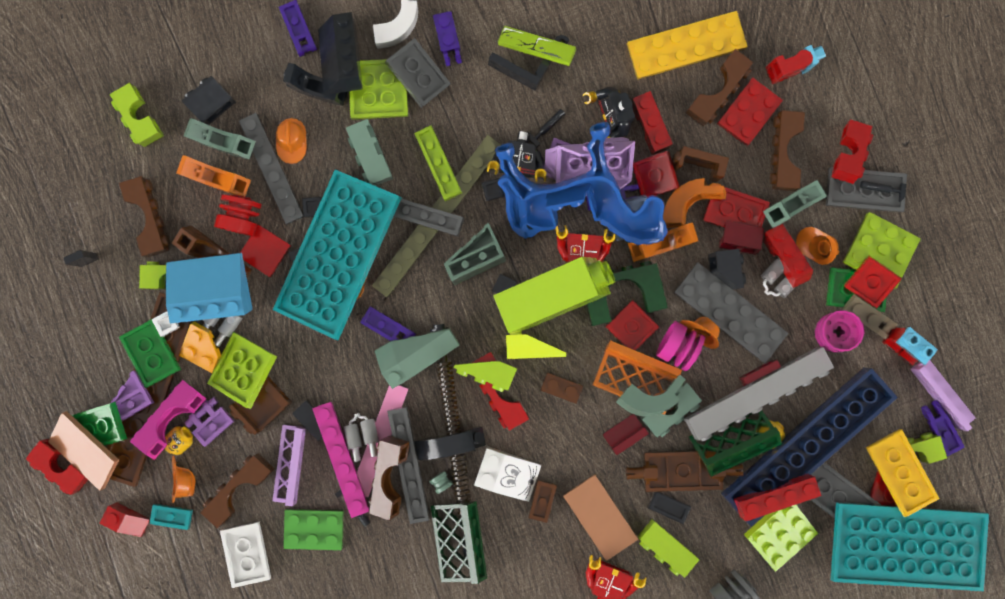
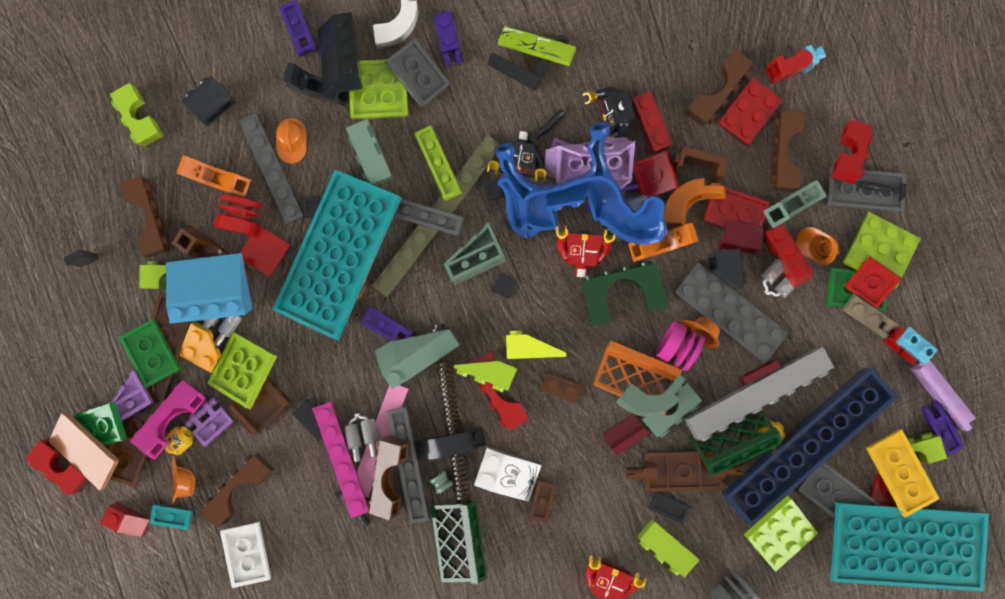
(163, 325): white plate -> none
(218, 139): sand green arch -> none
(294, 465): lavender fence -> none
(313, 529): bright green plate -> none
(554, 293): lime brick -> none
(600, 517): nougat tile -> none
(632, 326): red tile -> none
(687, 45): yellow plate -> none
(792, 493): red arch -> none
(847, 324): dark pink wheel -> none

